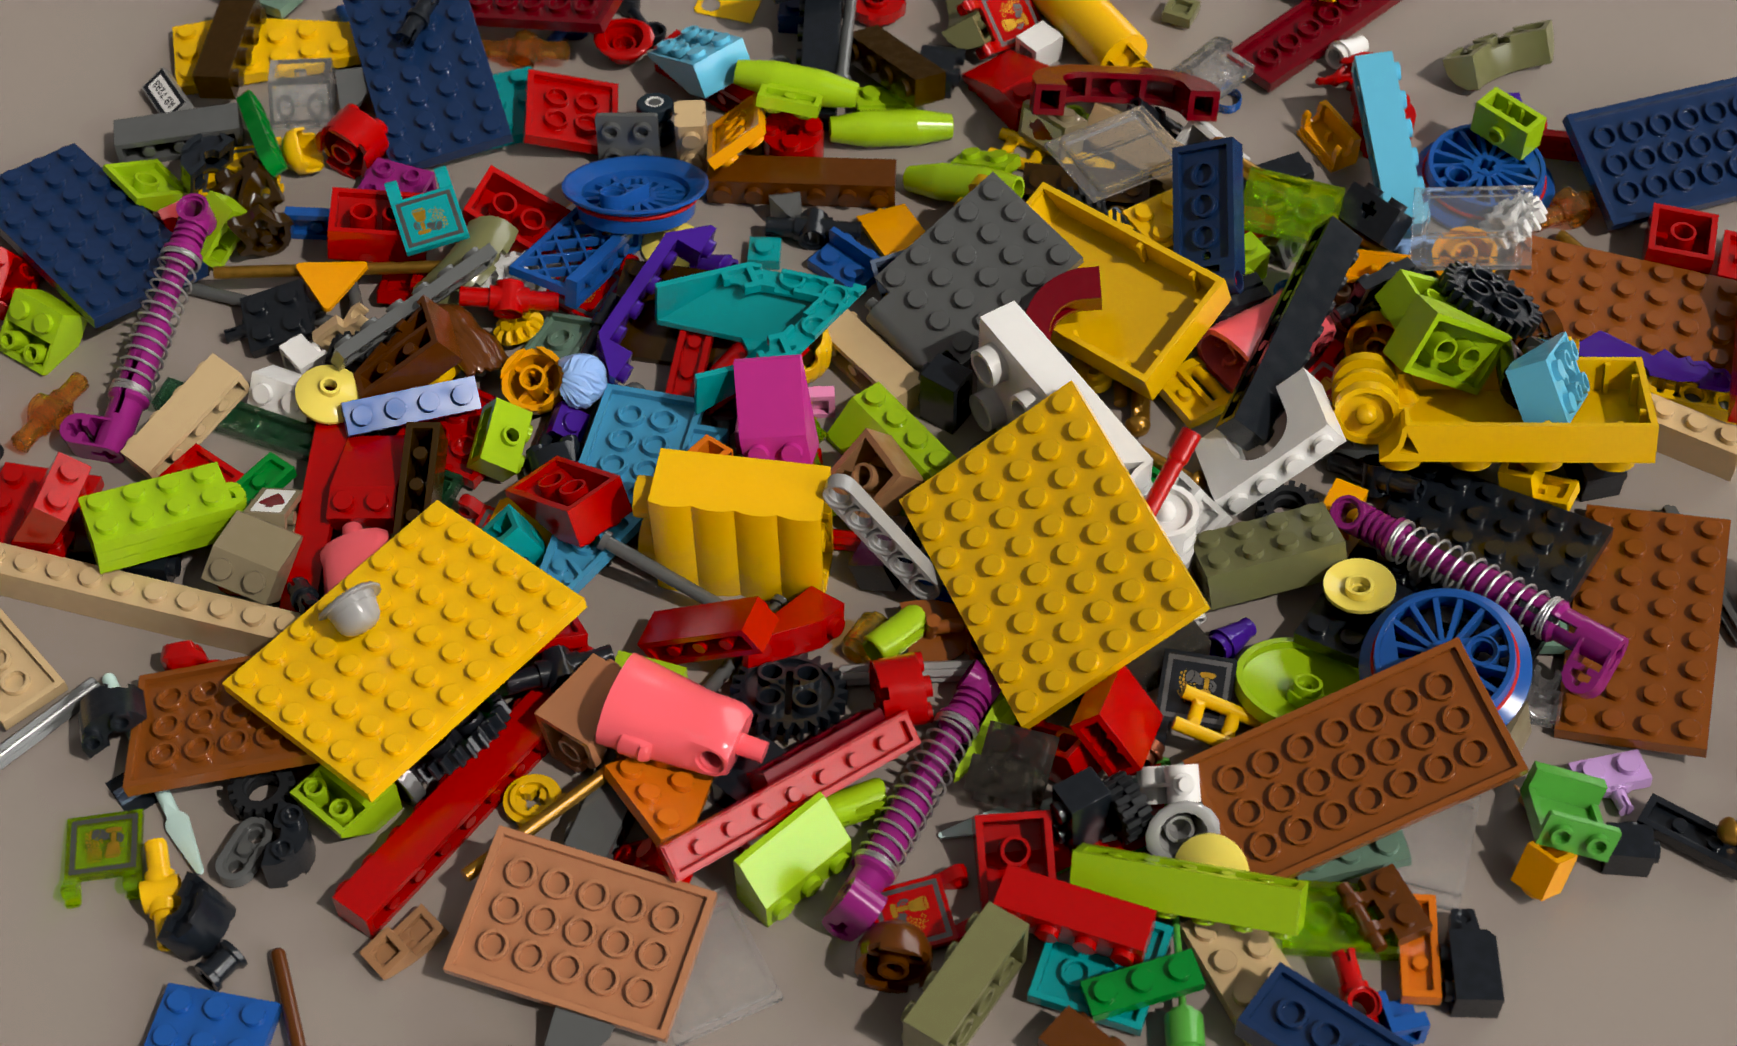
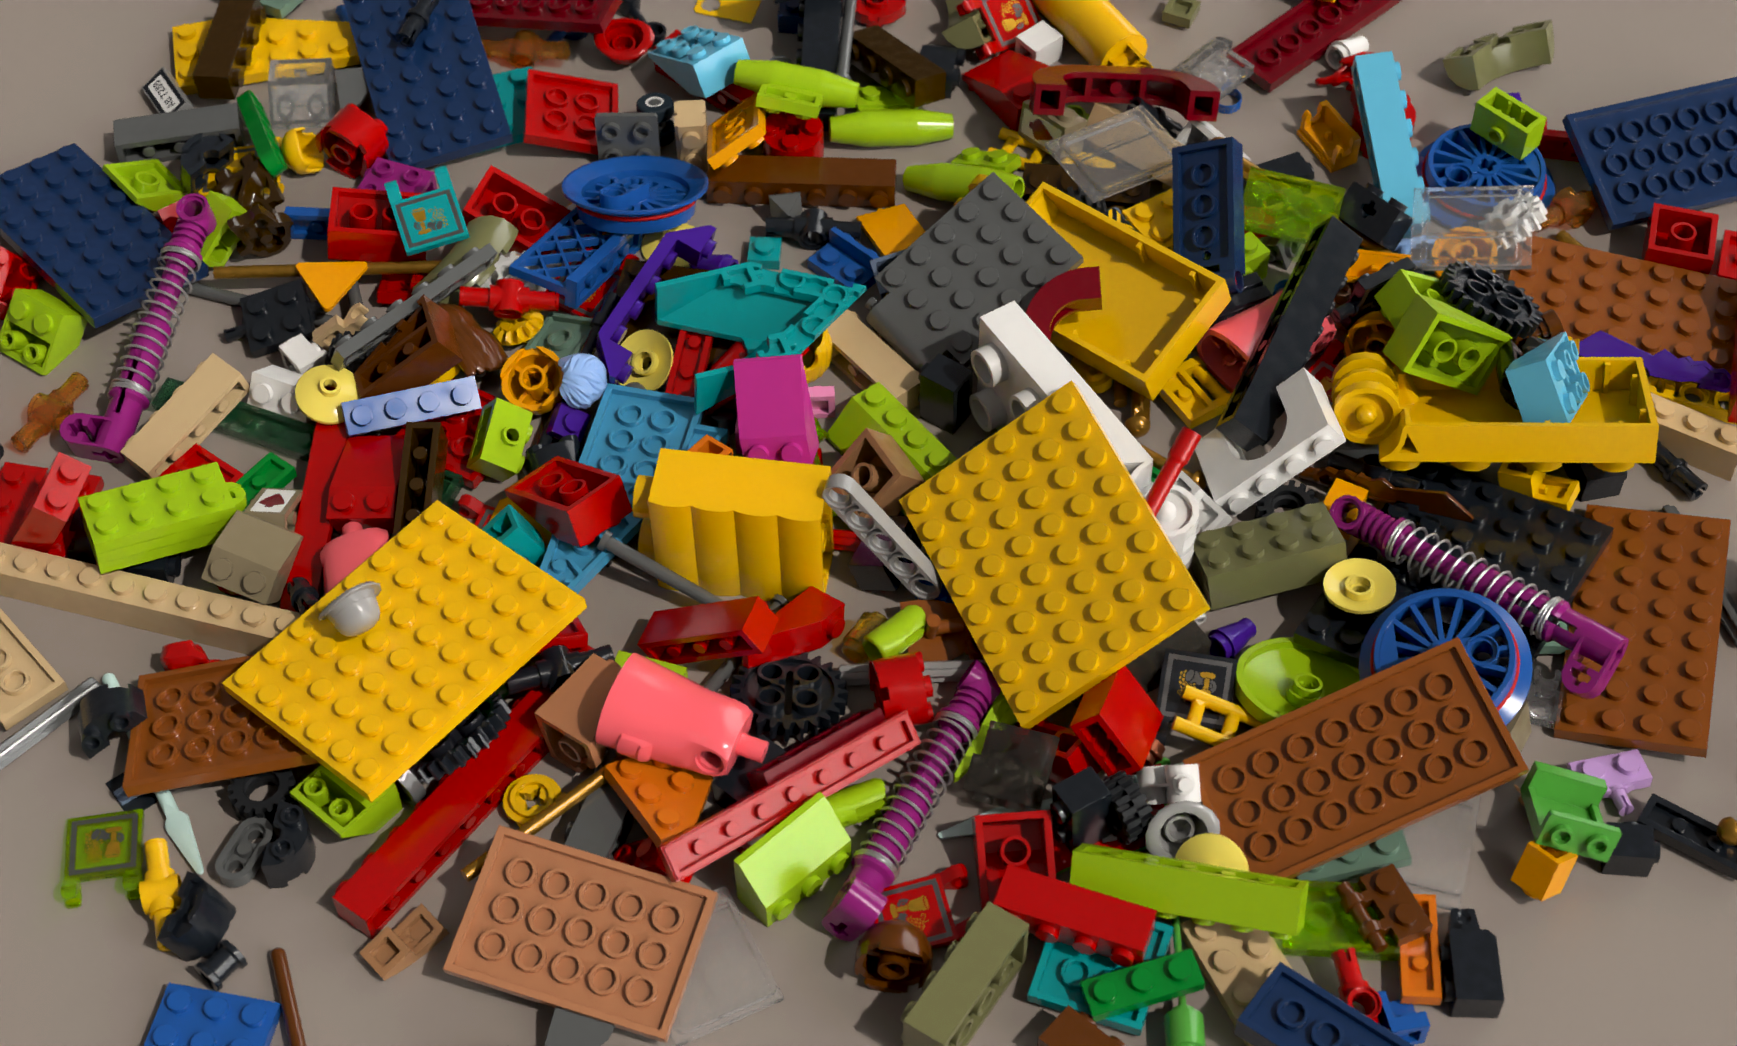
(646, 347): none -> light yellow dish
(1380, 489): none -> reddish brown sword
(1676, 471): none -> black pin

